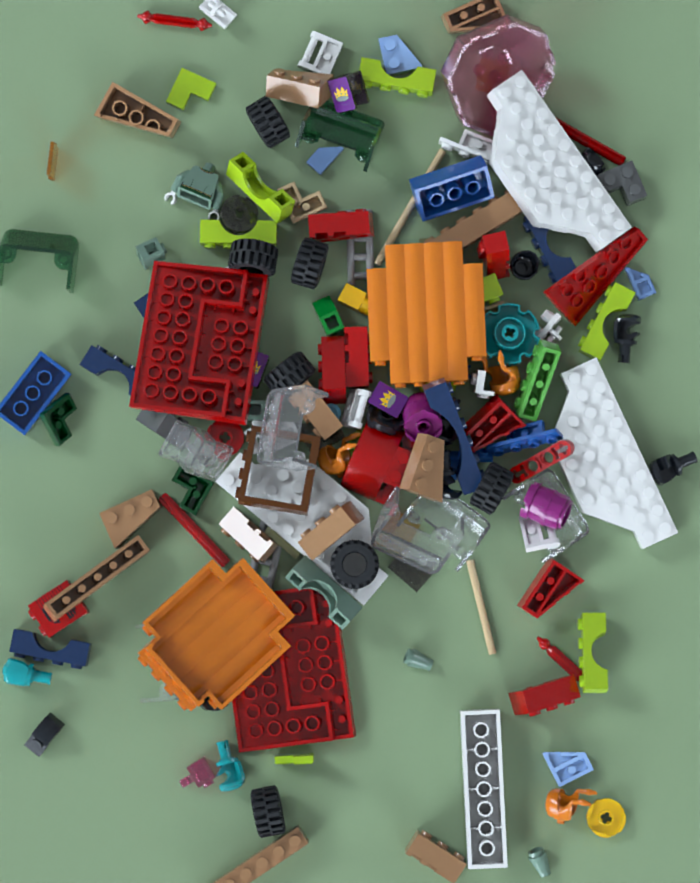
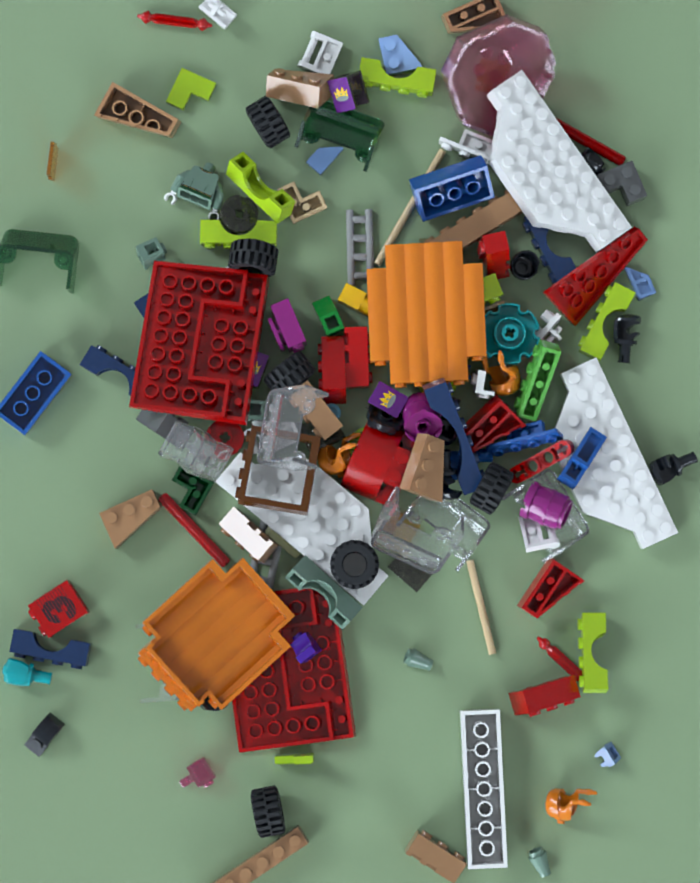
(55, 416): dark green brick -> none
(96, 578): medium nougat brick -> none
(230, 766): teal piece -> none
(286, 327): none -> magenta brick
(305, 647): none -> dark purple arch
(309, 263): black tyre -> none
(330, 529): medium nougat wedge -> none
(341, 225): red wedge -> none
(355, 408): white plate -> none
(567, 765): light blue wing -> none
(581, 458): none -> blue slope
(609, 754): none -> medium blue tile
(611, 827): yellow plate -> none

